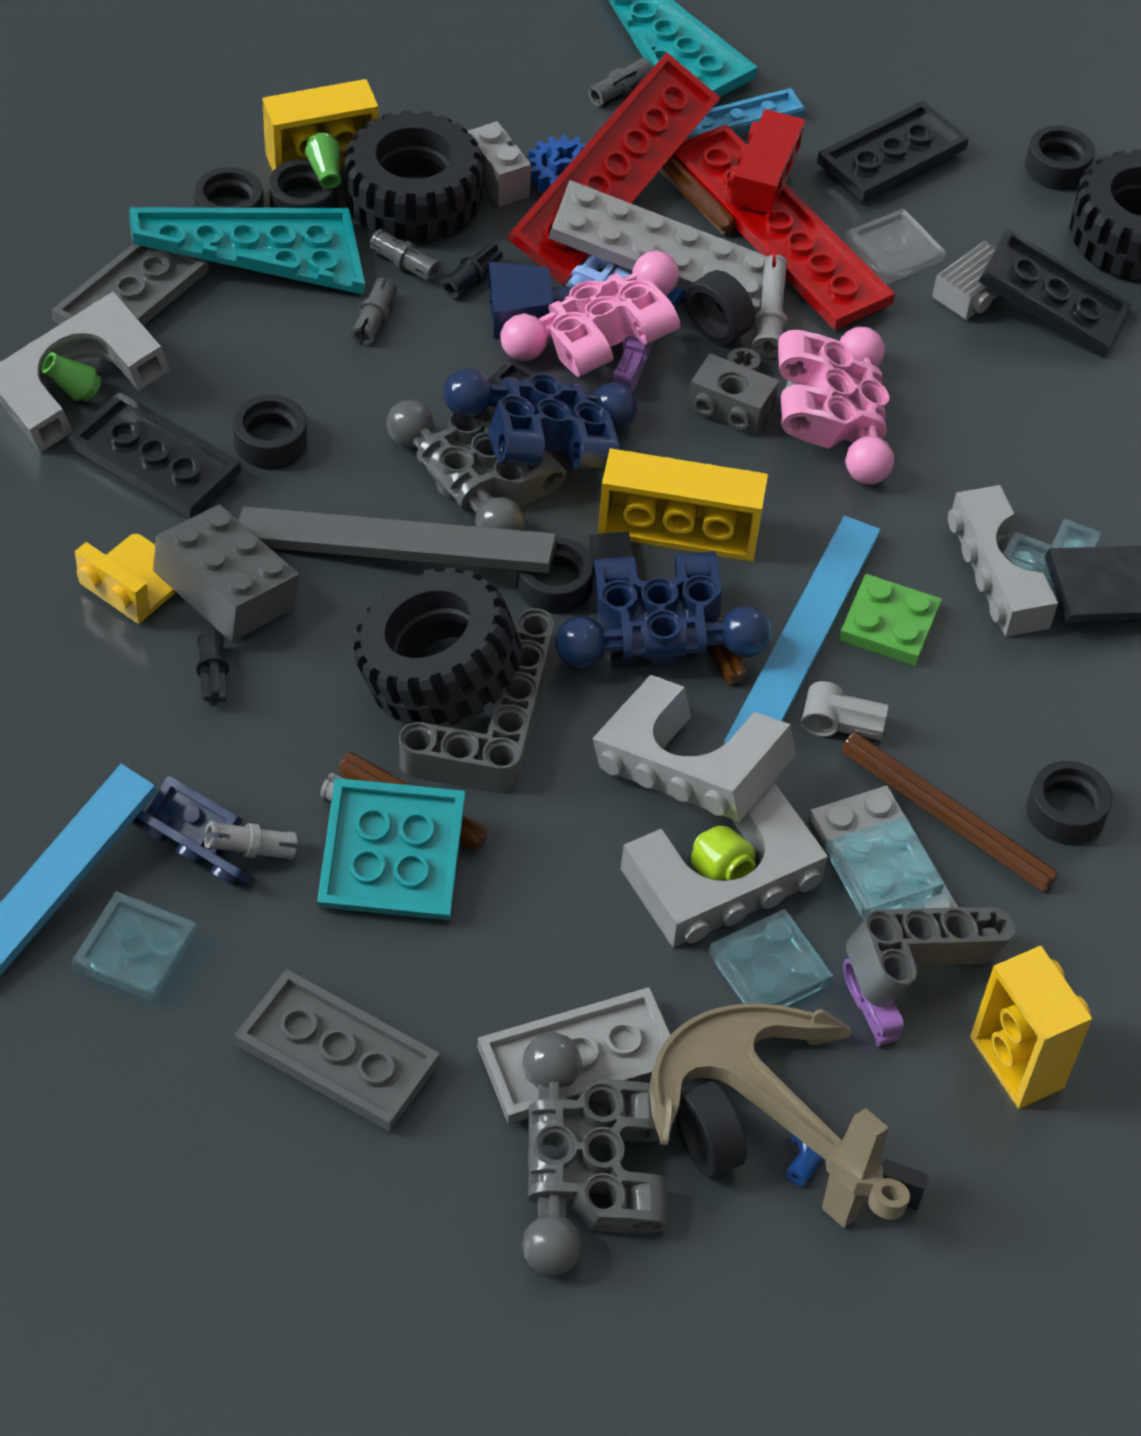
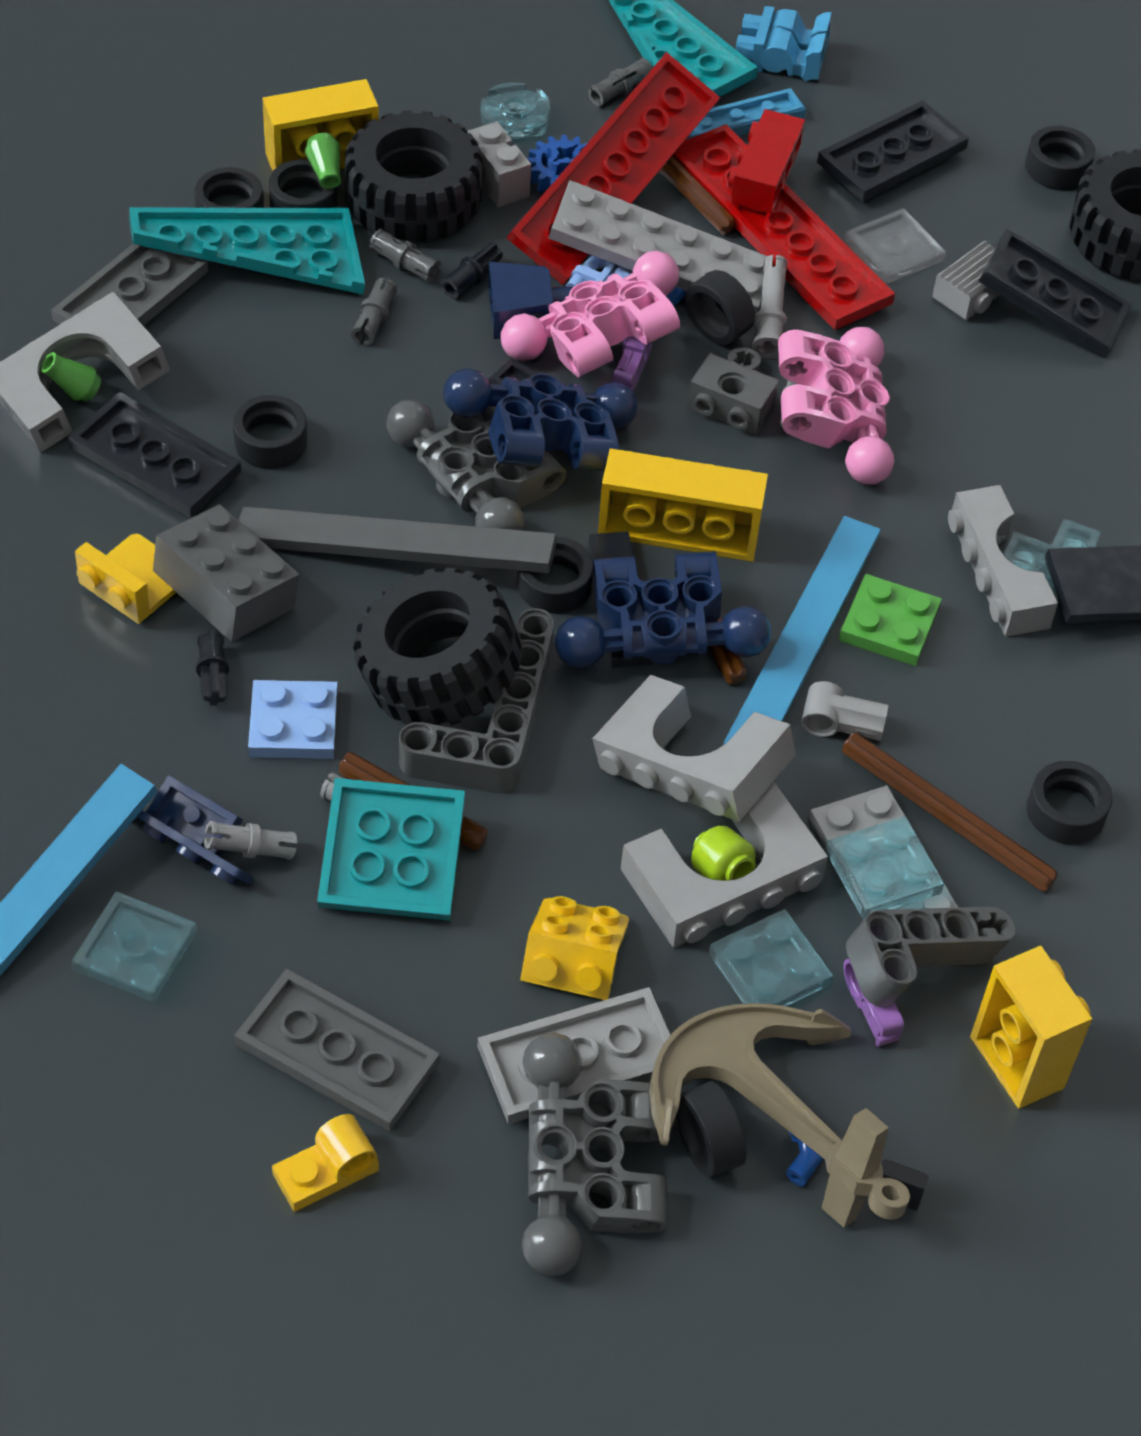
(293, 719): none -> light blue plate
(335, 1162): none -> yellow plate
(531, 109): none -> clear light blue plate
(574, 947): none -> yellow bracket
(783, 42): none -> dark azure hips

